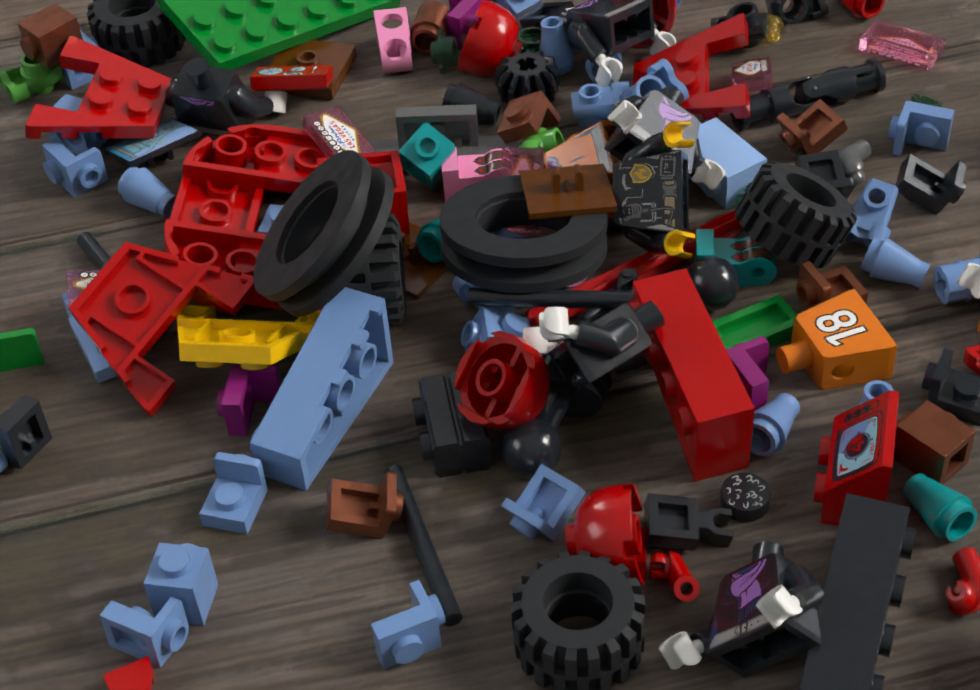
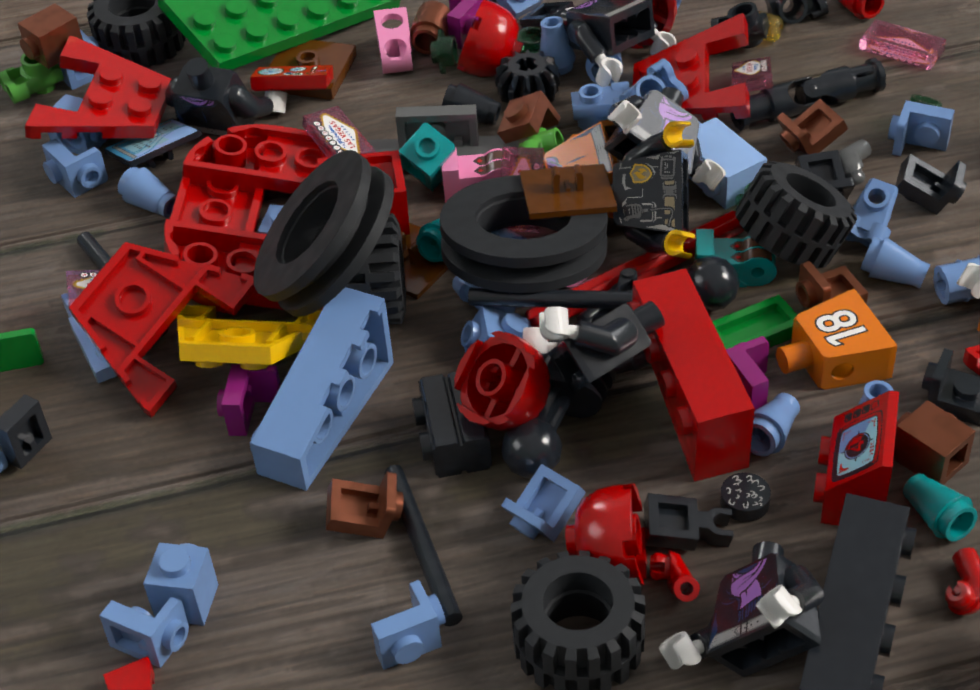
(235, 493): medium blue bracket -> none

